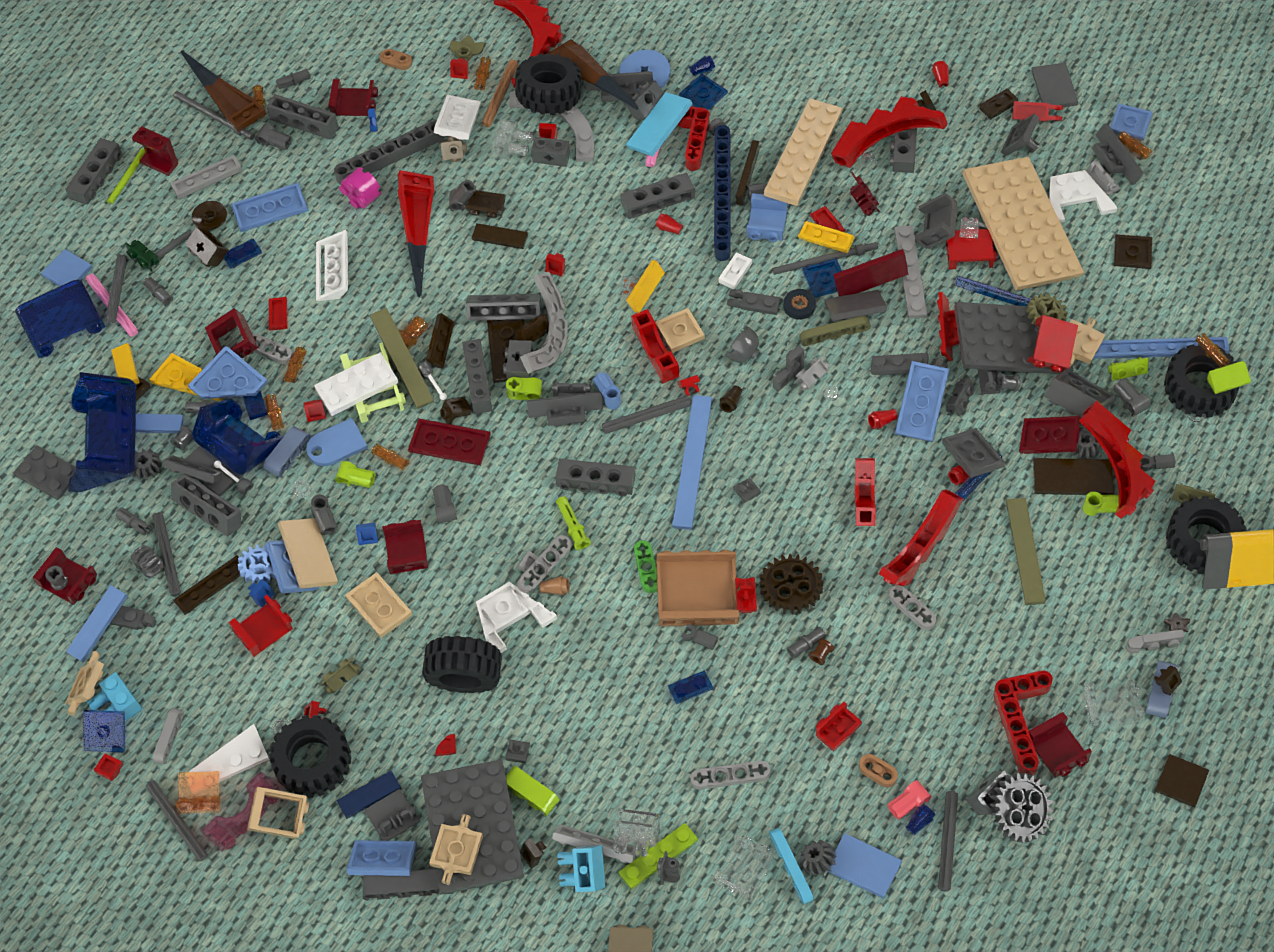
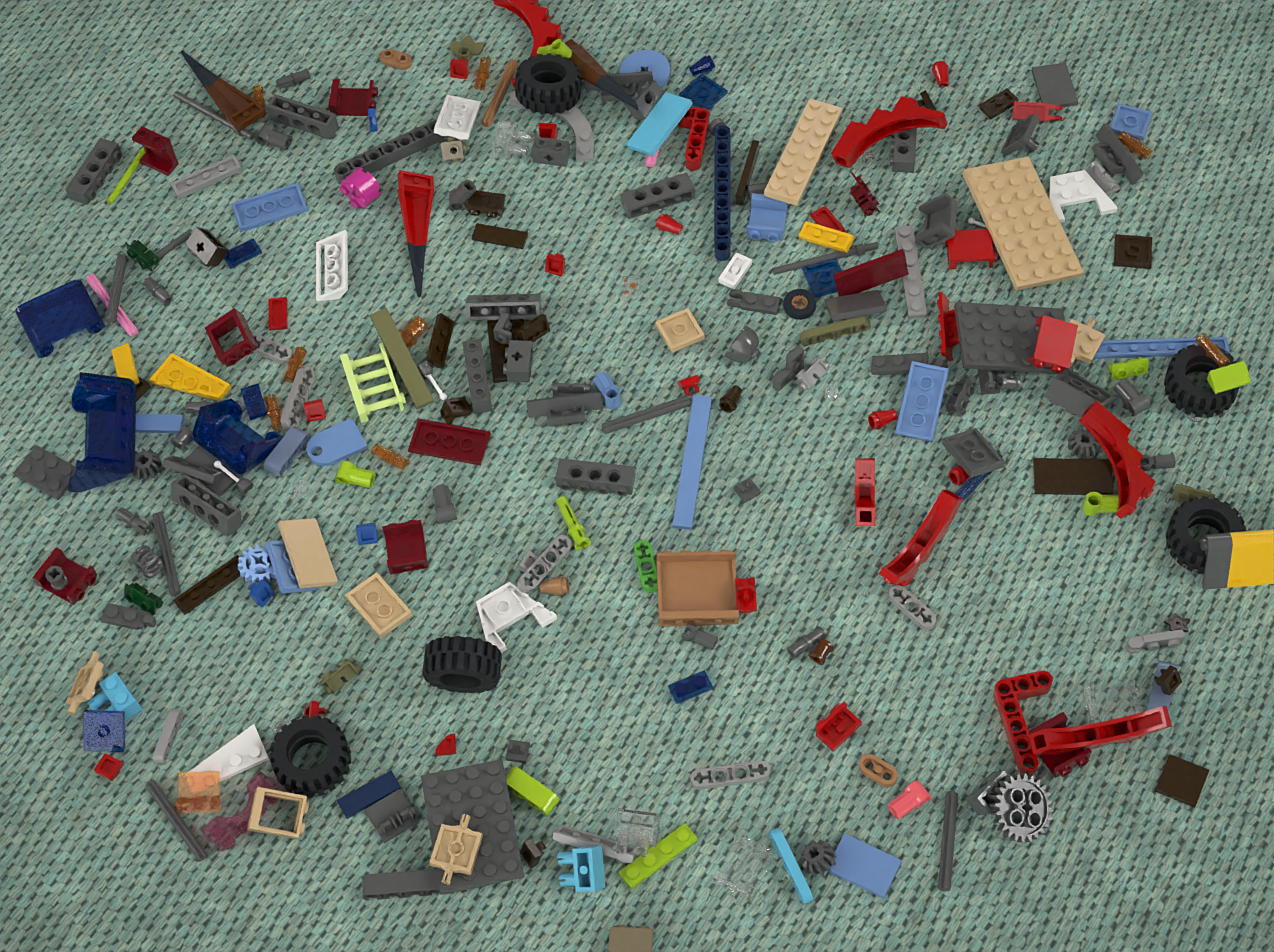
(66, 268): medium blue tile -> none
(97, 623): medium blue tile -> none
(137, 594): none -> dark green hinge
(206, 210): dark brown dish -> none
(227, 377): medium blue plate -> none
(262, 627): red panel -> none
(304, 378): none -> light grey beam
(323, 515): dark grey piece -> none
(356, 384): white plate -> none
(382, 858): medium blue tile -> none
(502, 329): none -> dark grey bracket
(524, 389): lime piece -> none
(557, 47): none -> lime piece
(558, 327): light grey plate -> none
(645, 286): yellow tile -> none
(647, 334): red arch -> none
(668, 869): dark grey hinge -> none
(797, 599): dark brown gear -> none
(920, 819): clear blue cone -> none
(969, 227): clear tile -> none
(991, 291): clear blue axle -> none
(1025, 551): olive tile -> none
(1040, 305): olive gear -> none
(1050, 435): dark red tile -> none
(1120, 730): none -> red arch

